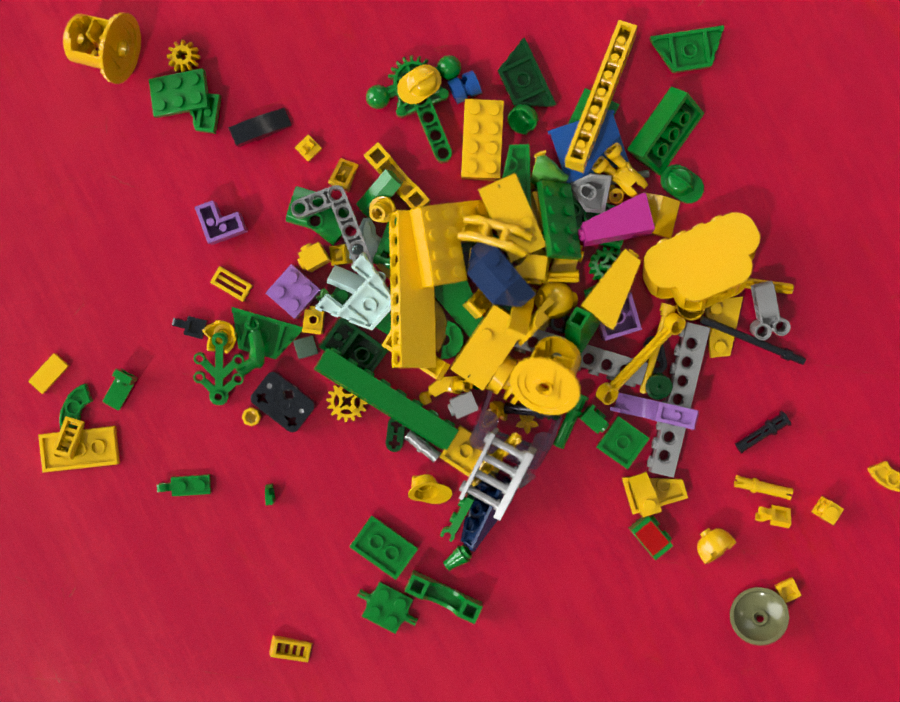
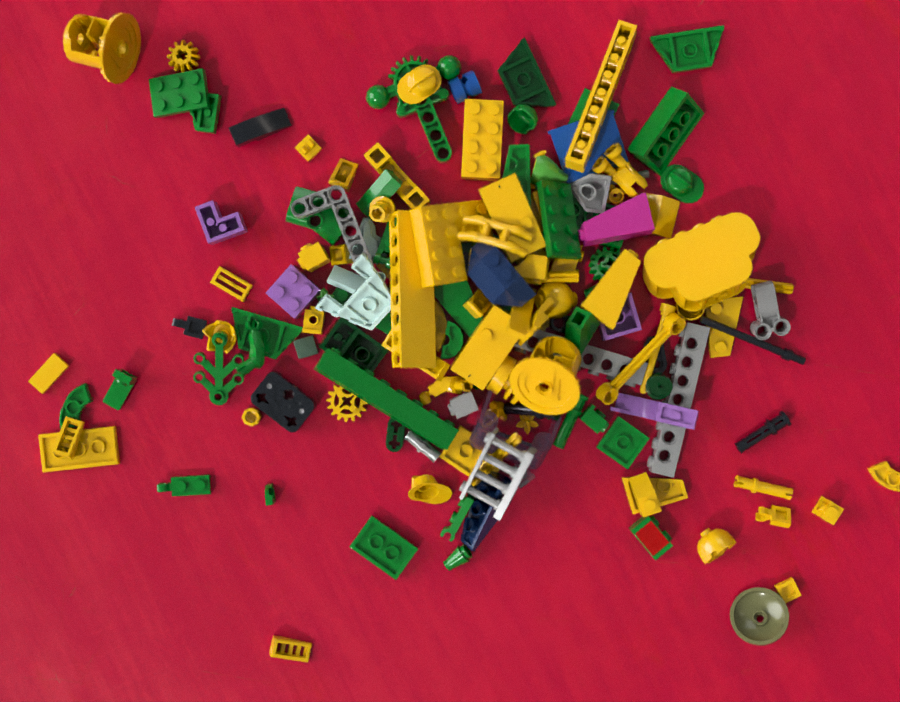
(387, 607): green plate -> none
(454, 600): green arch -> none

